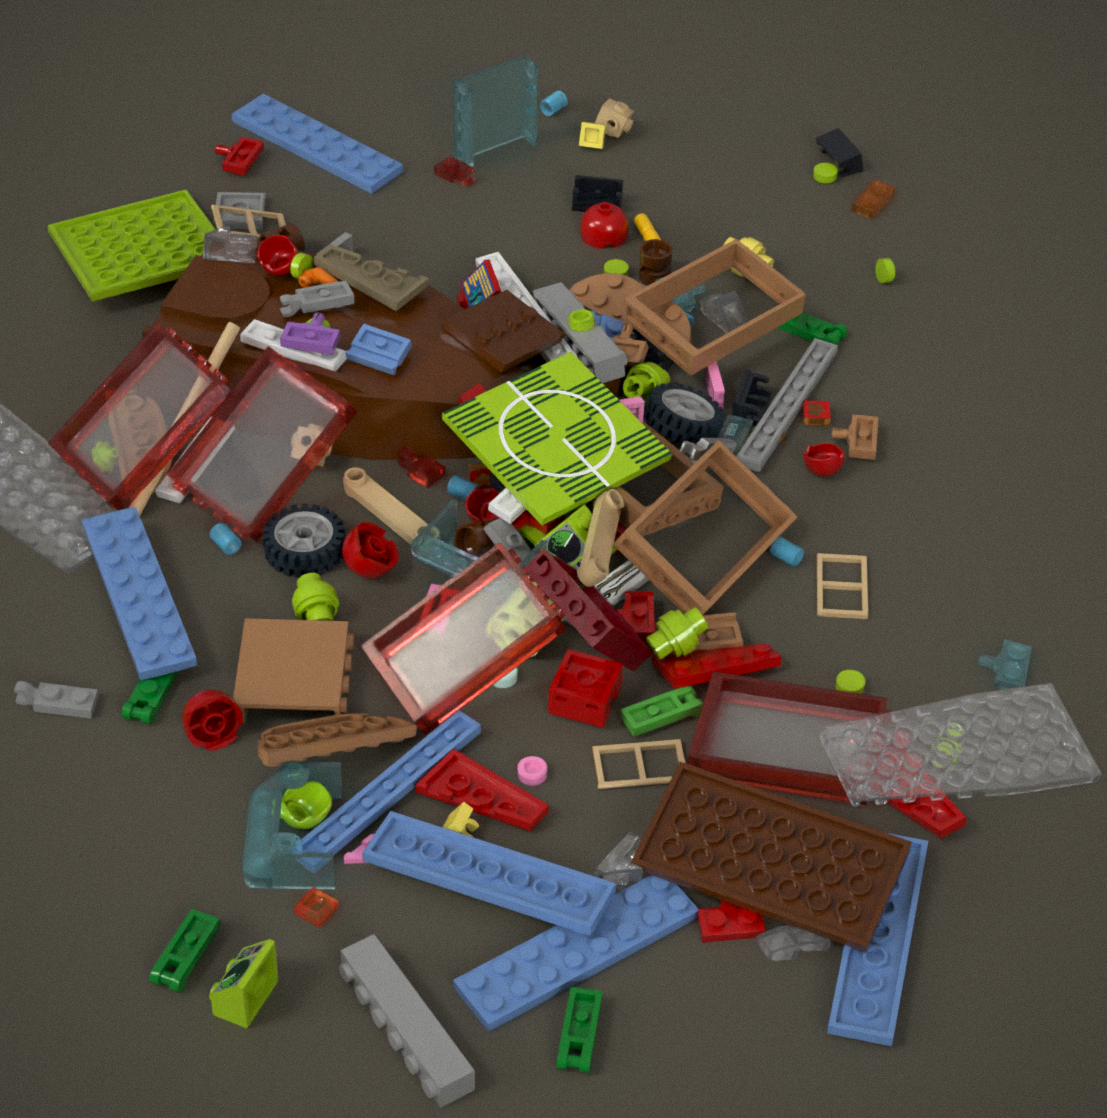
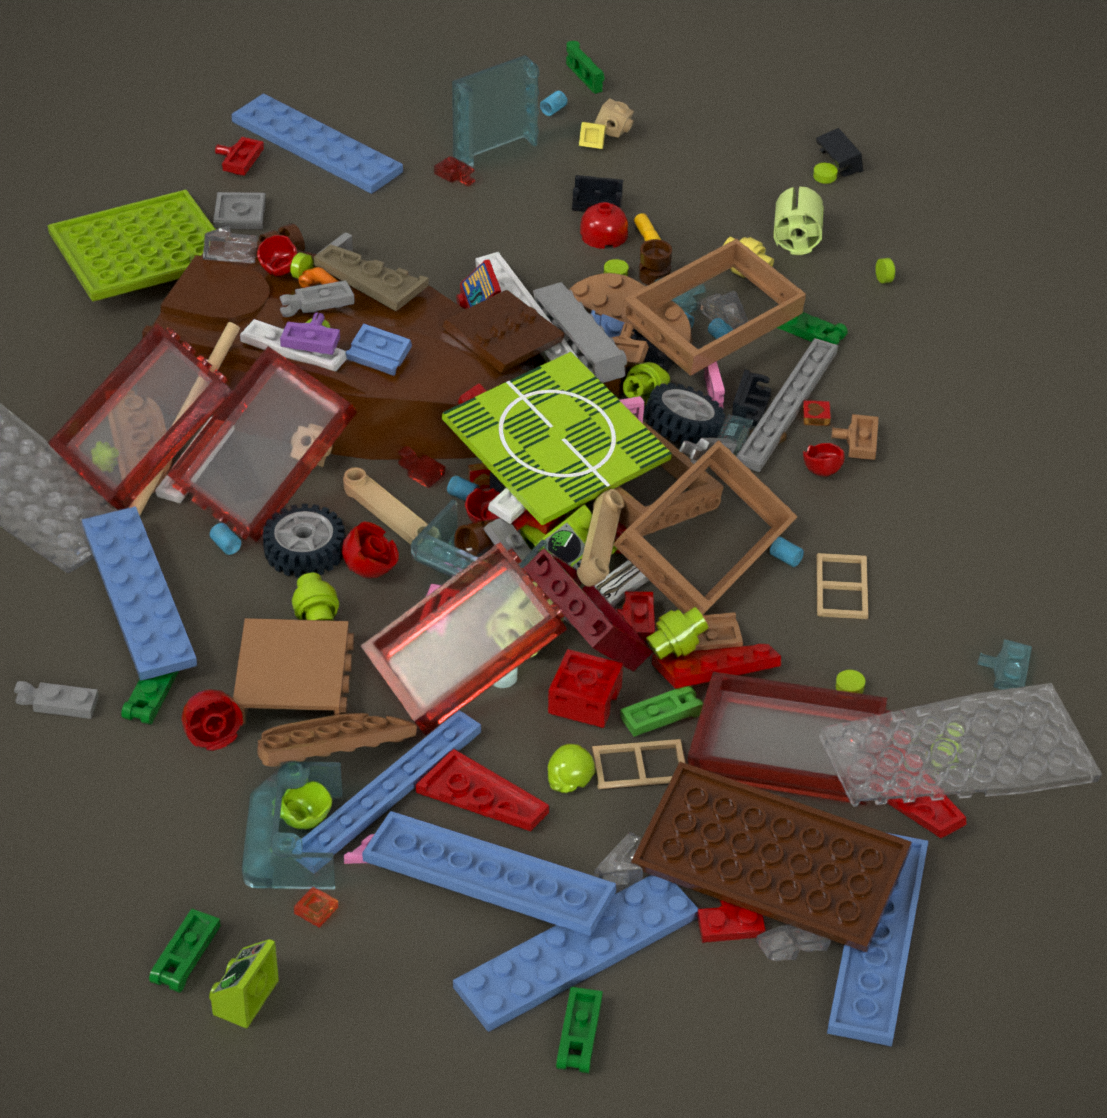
(248, 214): tan window -> none
(407, 1020): light grey brick -> none
(460, 821): light yellow tile -> none
(532, 770): bright pink tile -> none
(570, 768): none -> lime hair
(581, 320): lime tile -> none
(584, 67): none -> green plate
(724, 330): none -> medium azure piece
(791, 219): none -> yellowish green cylinder
(873, 199): clear orange plate -> none

